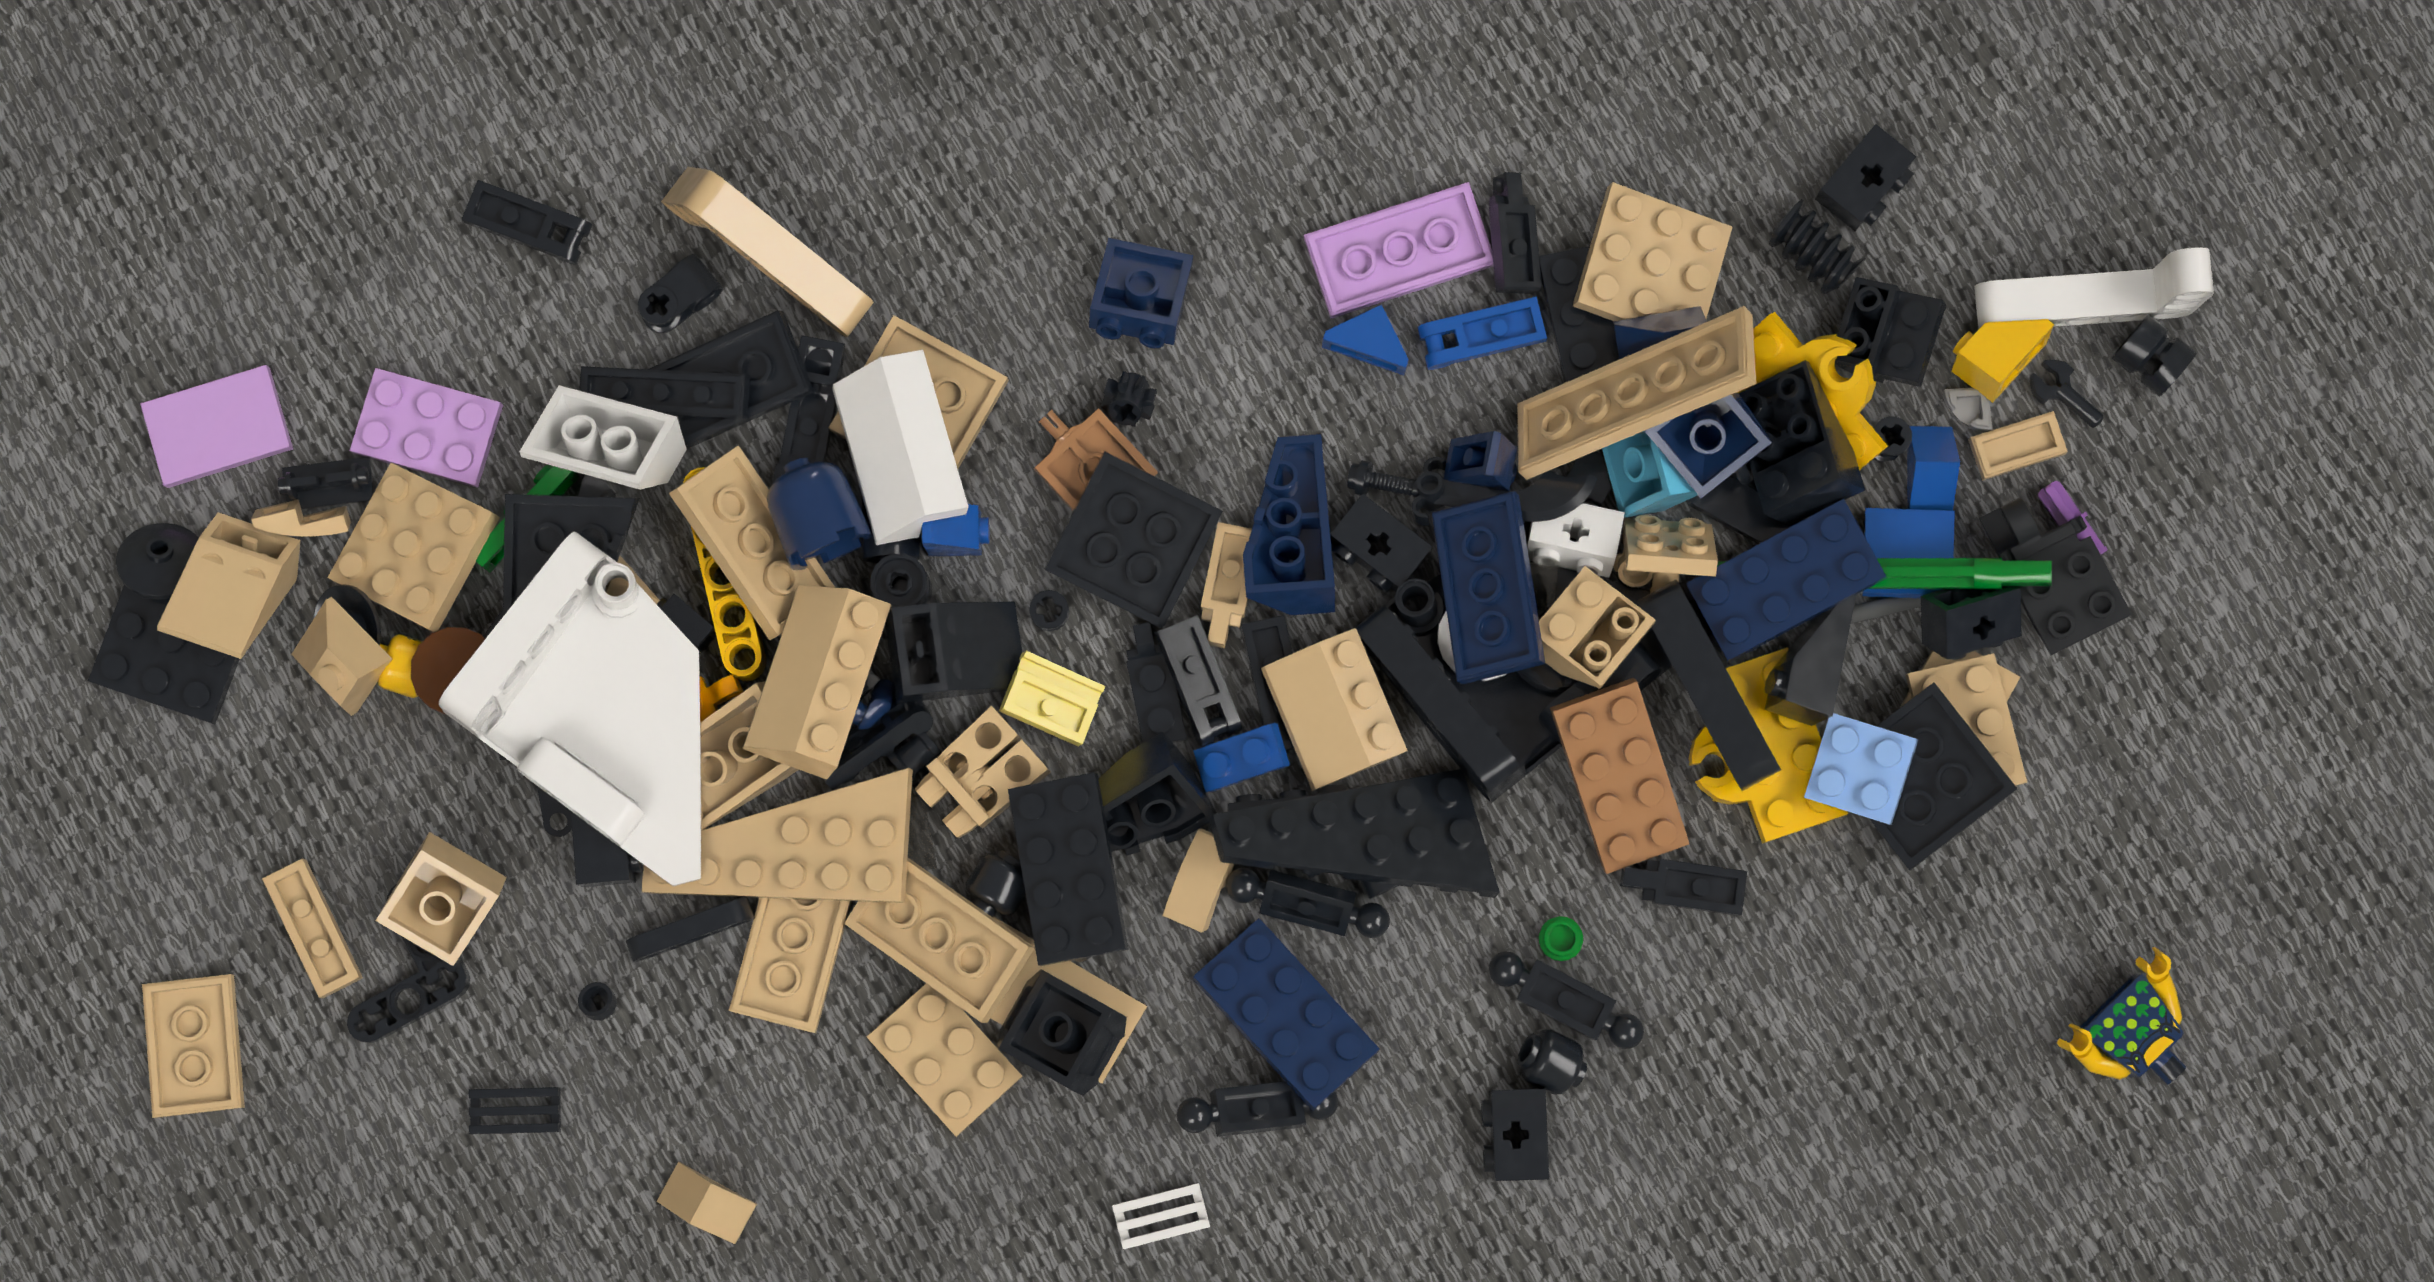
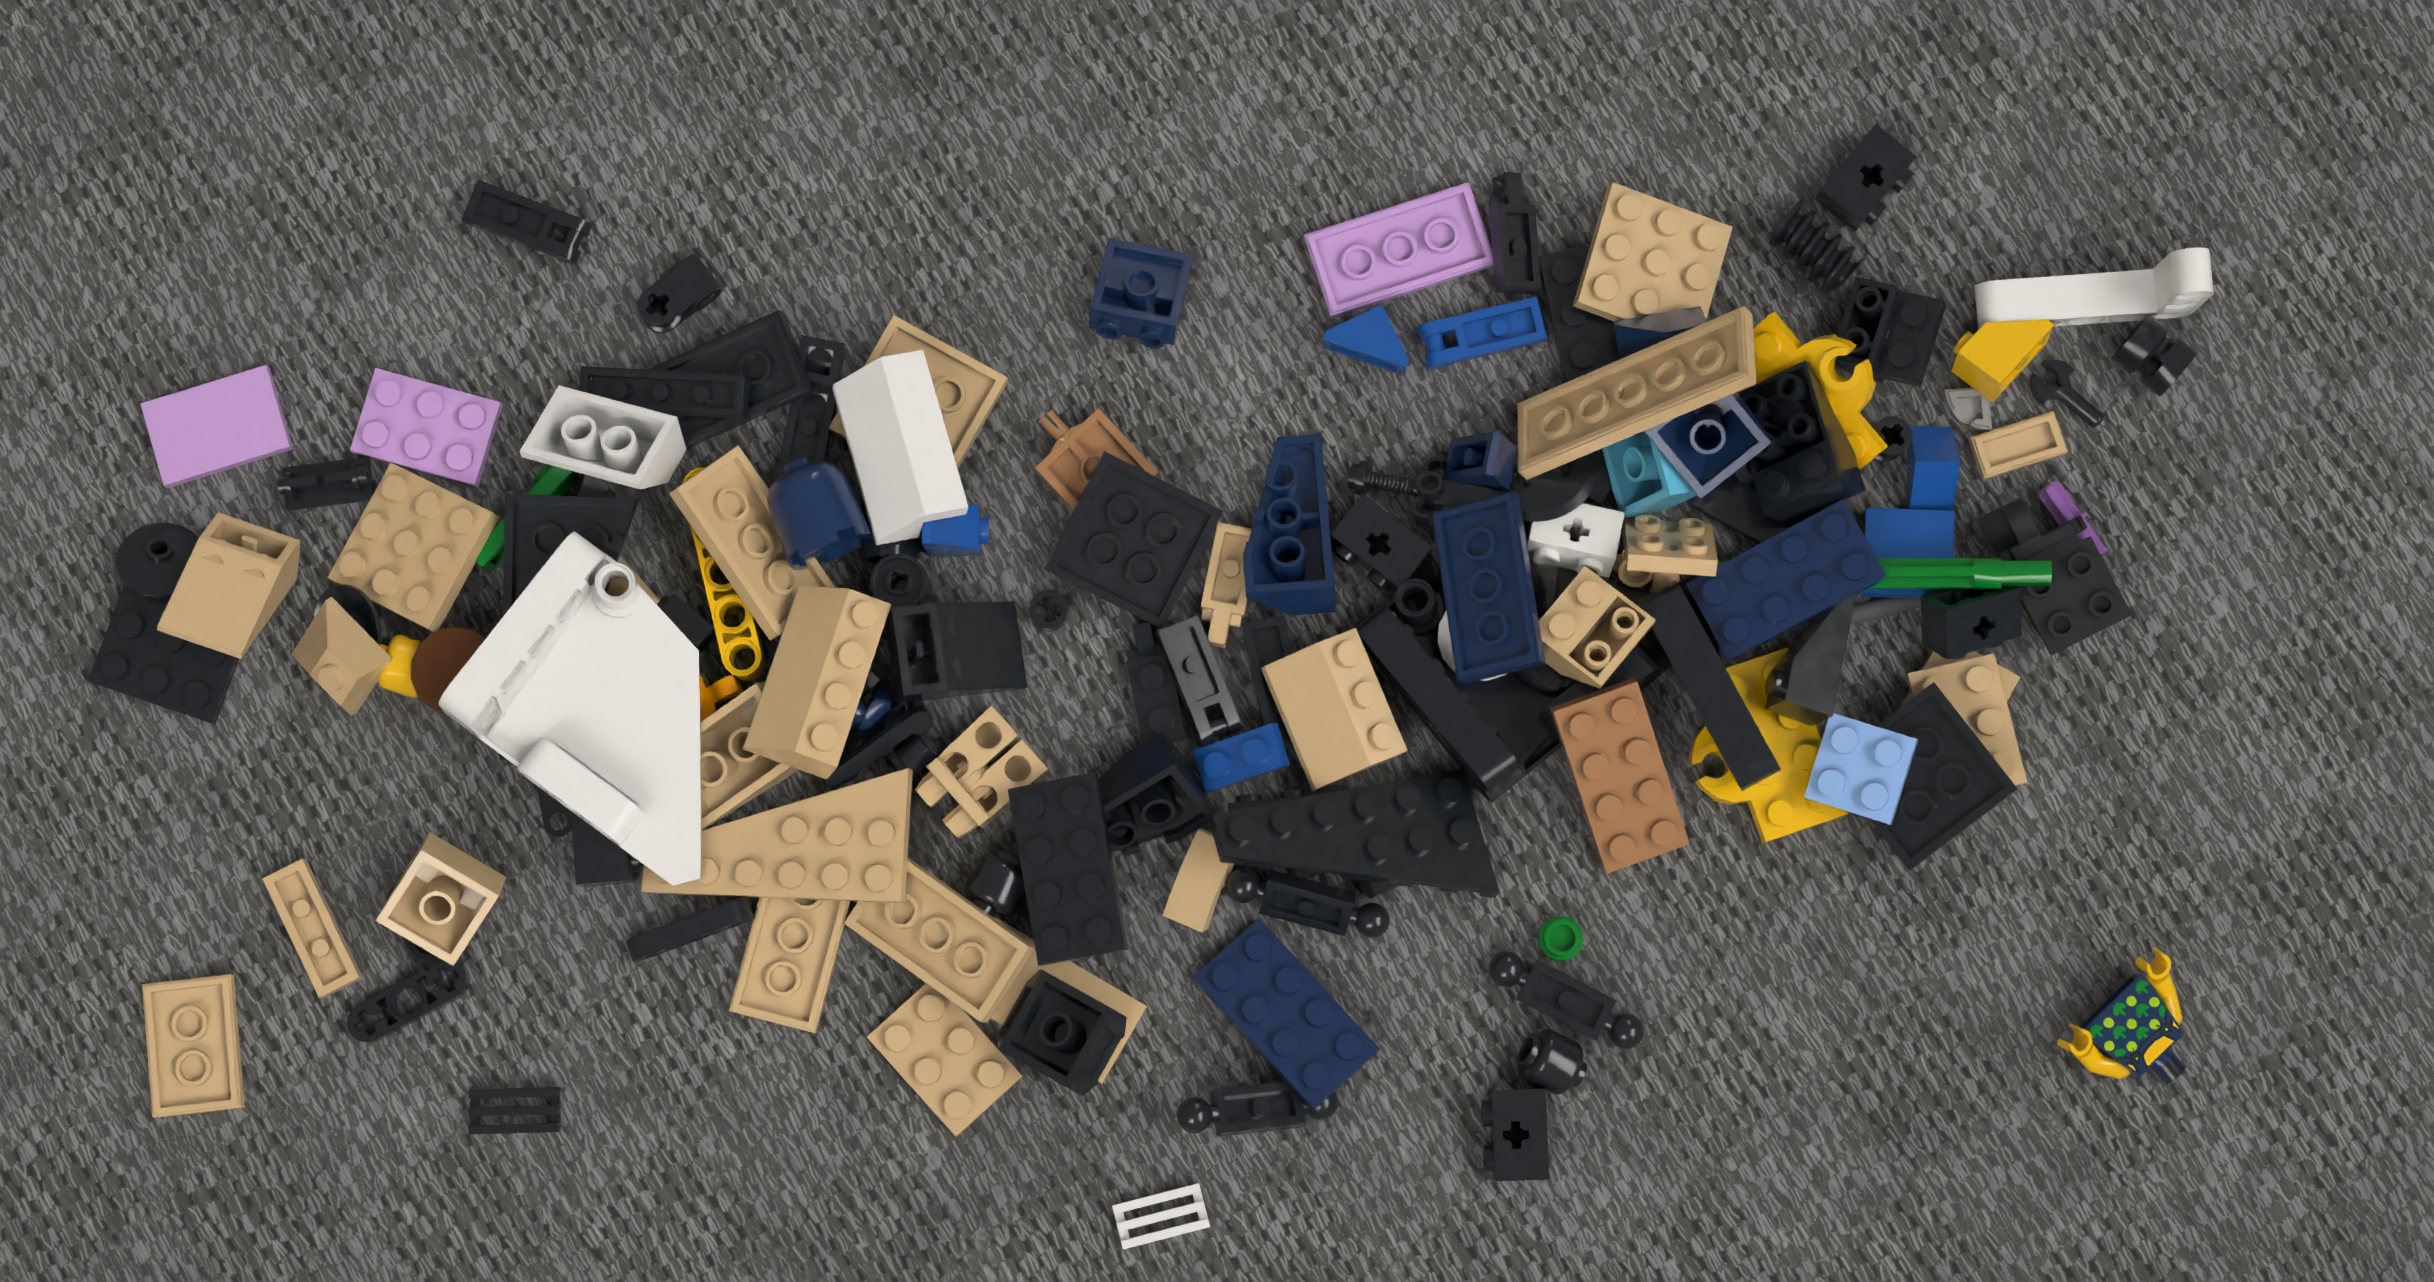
(289, 520): tan slope -> none
(589, 1007): black hinge -> none
(706, 1203): tan slope -> none
(712, 203): tan beam -> none
(1052, 698): light yellow plate -> none
(1128, 399): black gear -> none
(1689, 885): black hinge -> none

